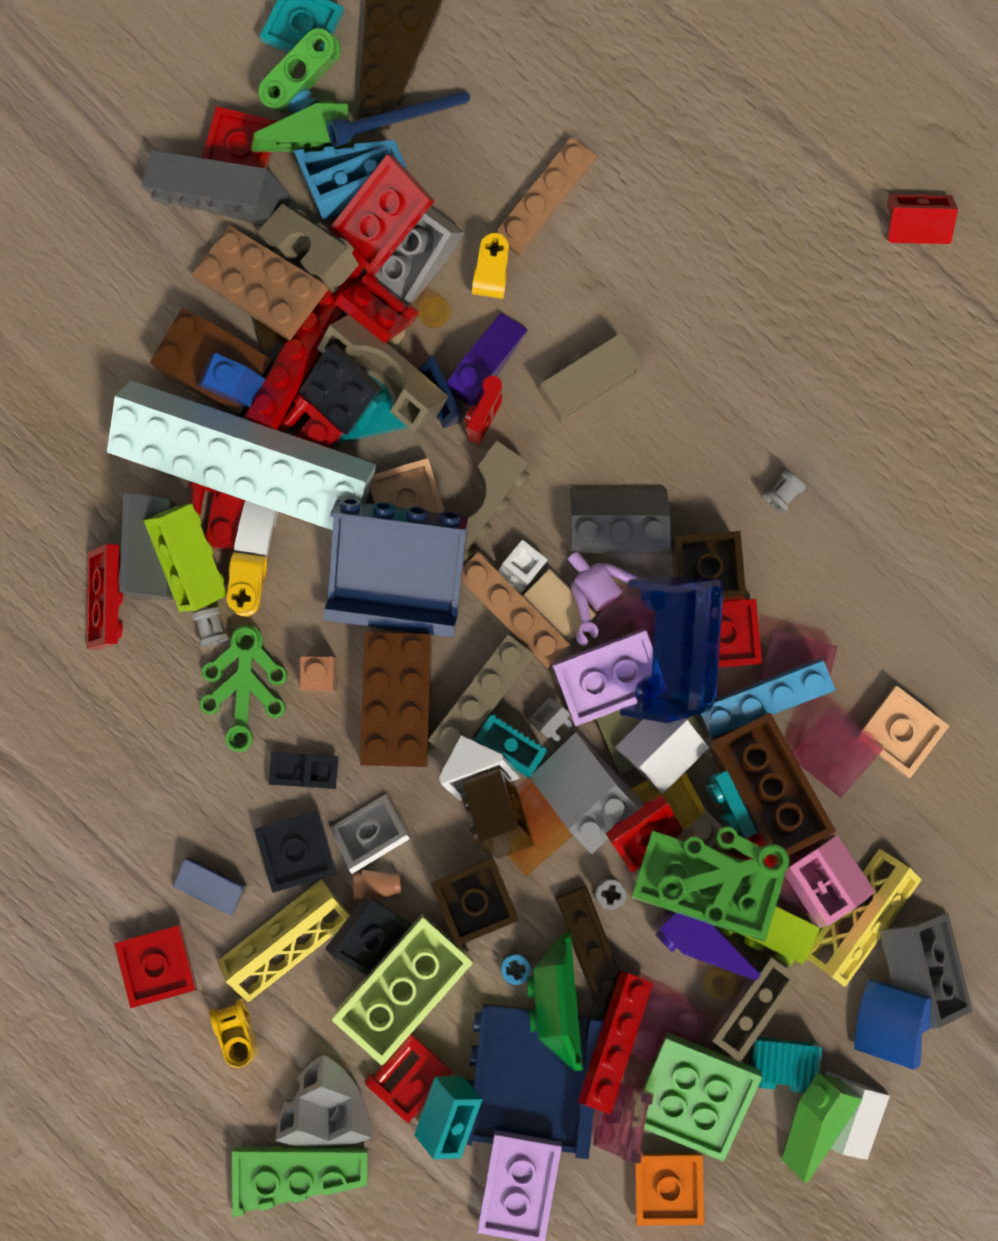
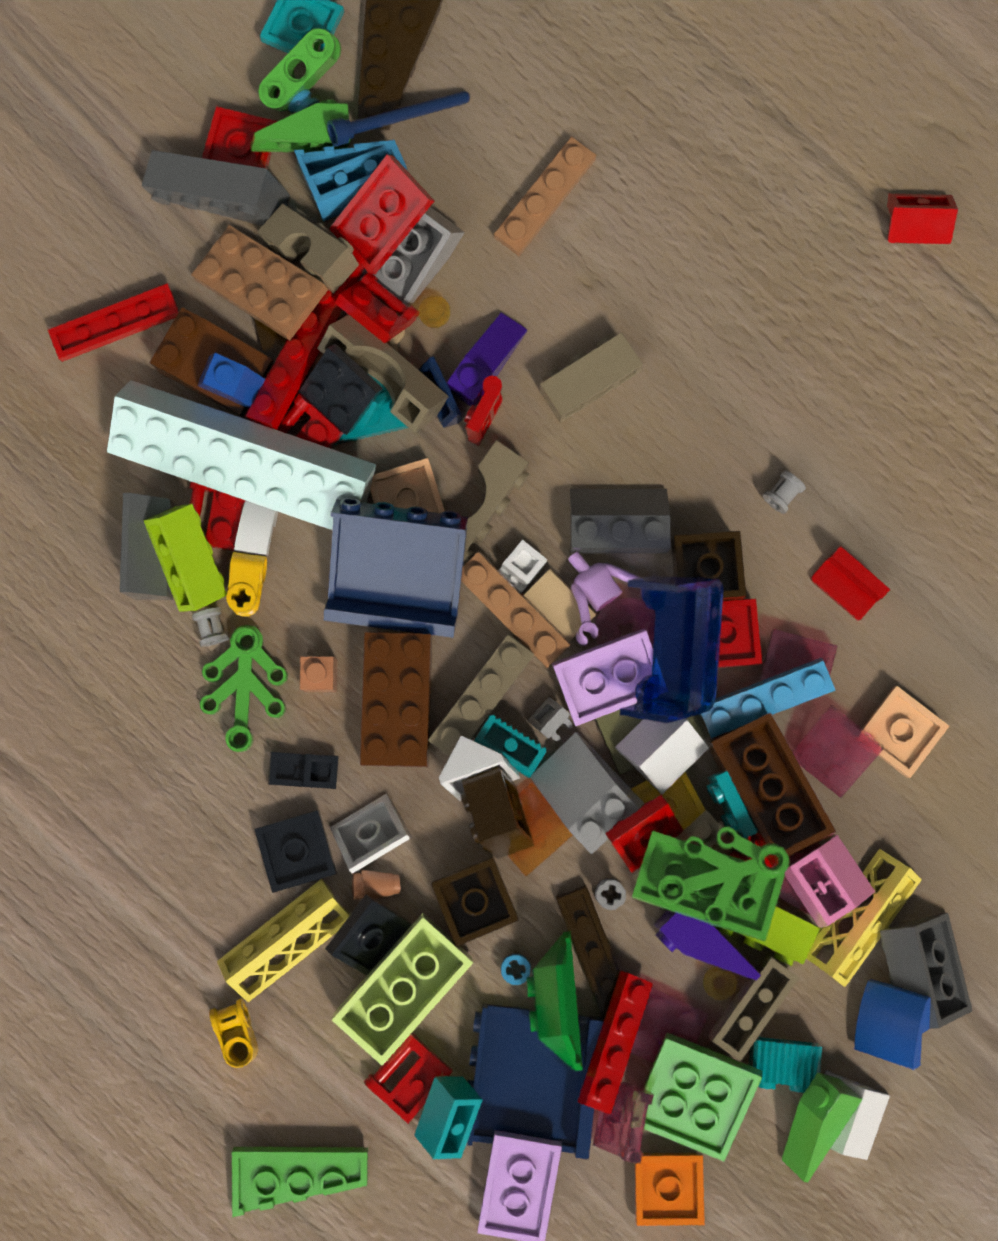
(103, 597): red plate -> none
(114, 322): none -> red plate
(155, 966): red plate -> none
(209, 886): slope -> none
(325, 1109): light grey brick -> none
(491, 270): yellow piece -> none
(849, 583): none -> red panel

